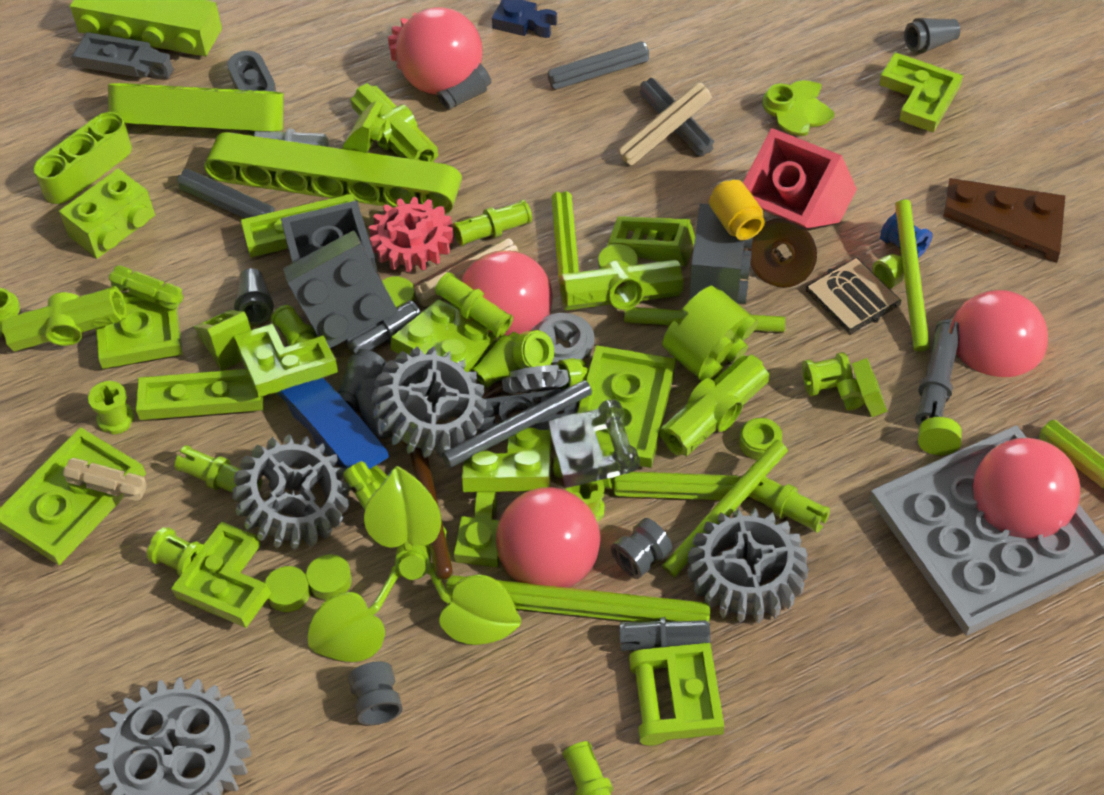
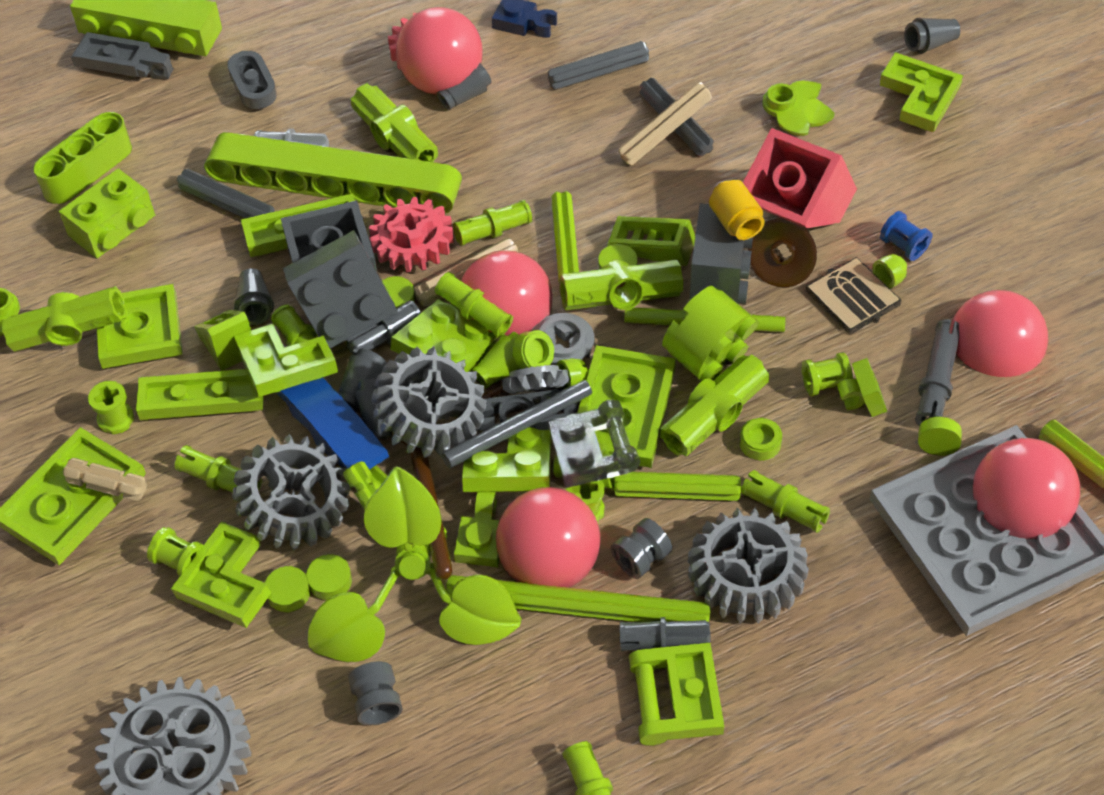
(146, 287): lime axle -> none
(197, 106): lime beam -> none
(366, 129): lime slope -> none
(728, 503): lime bar -> none
(912, 276): lime bar -> none
(1017, 213): reddish brown wing -> none

